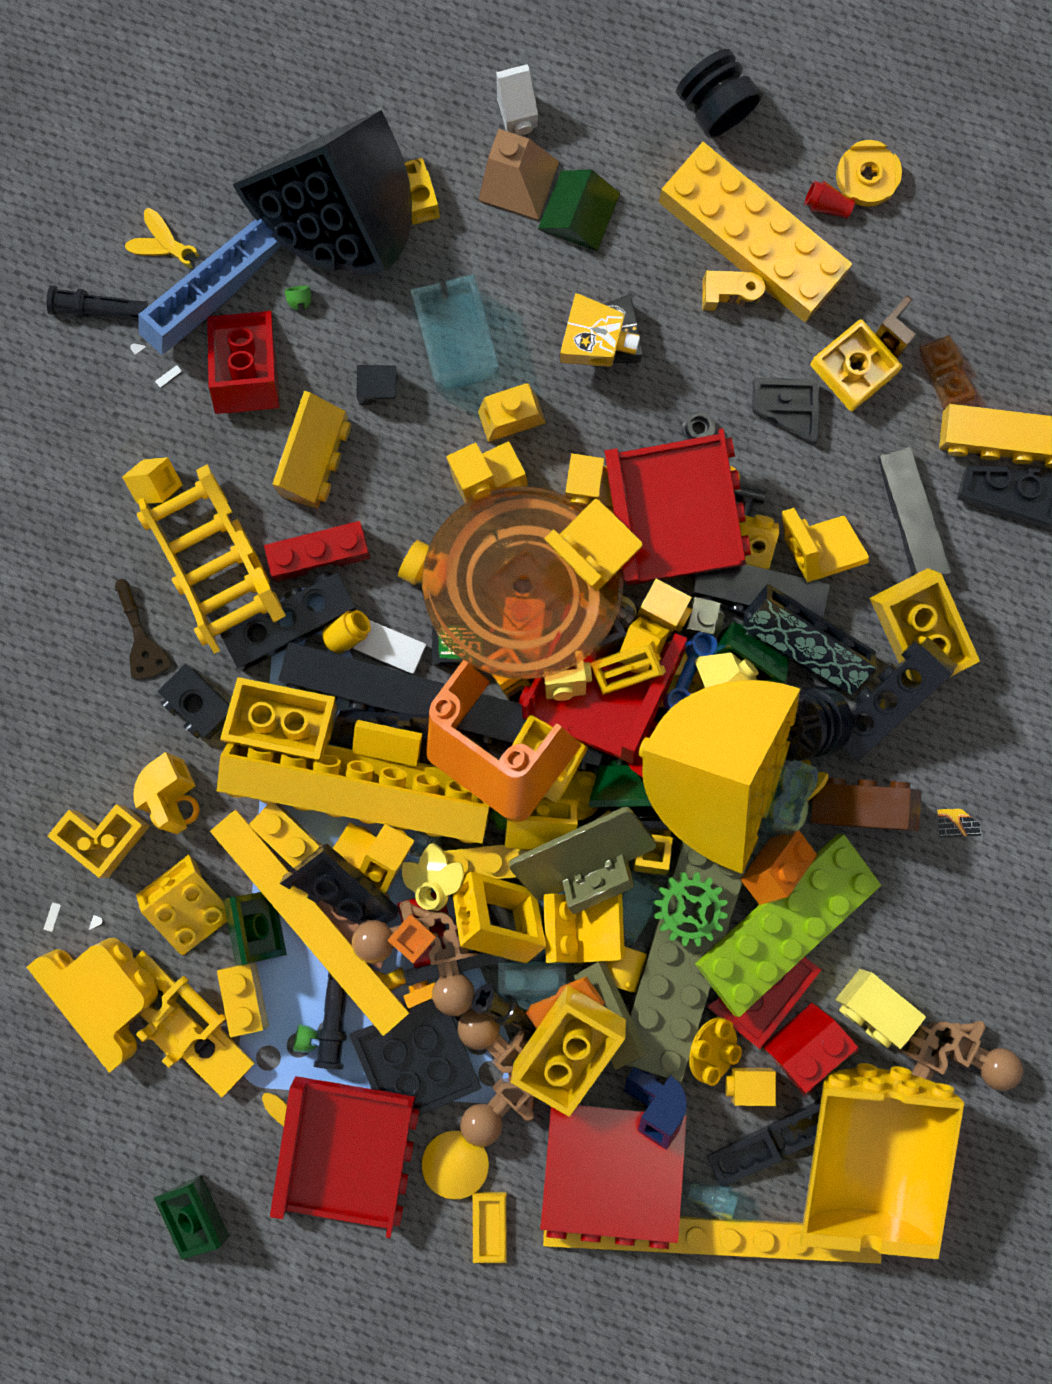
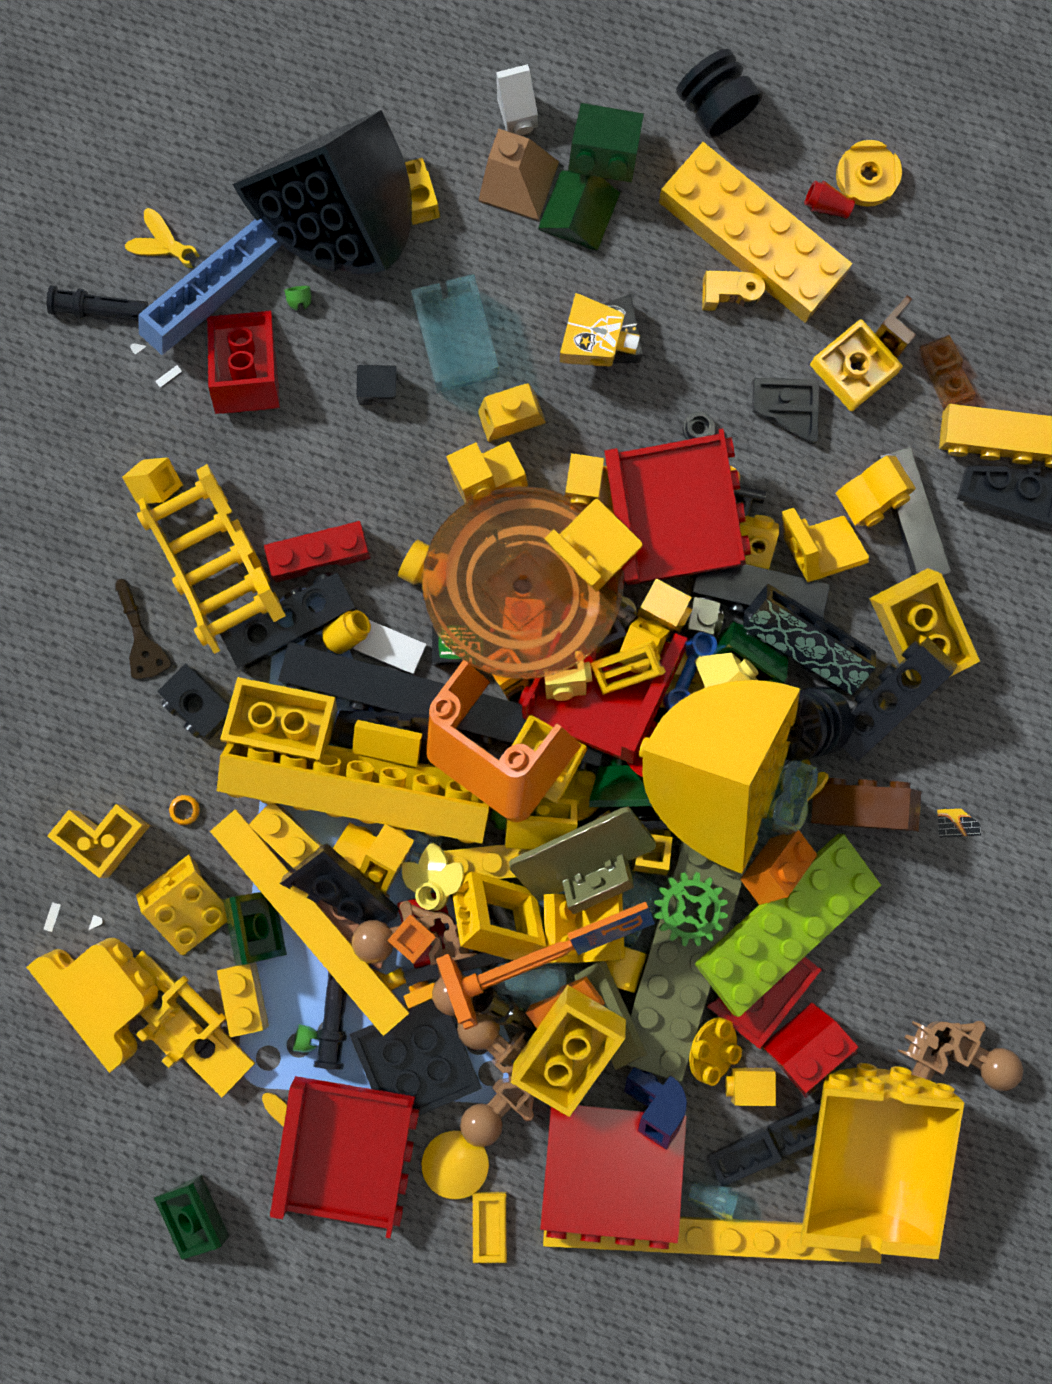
(159, 787): yellow brick -> none
(311, 451): yellow slope -> none
(582, 940): none -> orange piece
(605, 142): none -> dark green brick
(876, 491): none -> yellow brick
(885, 1012): light yellow brick -> none

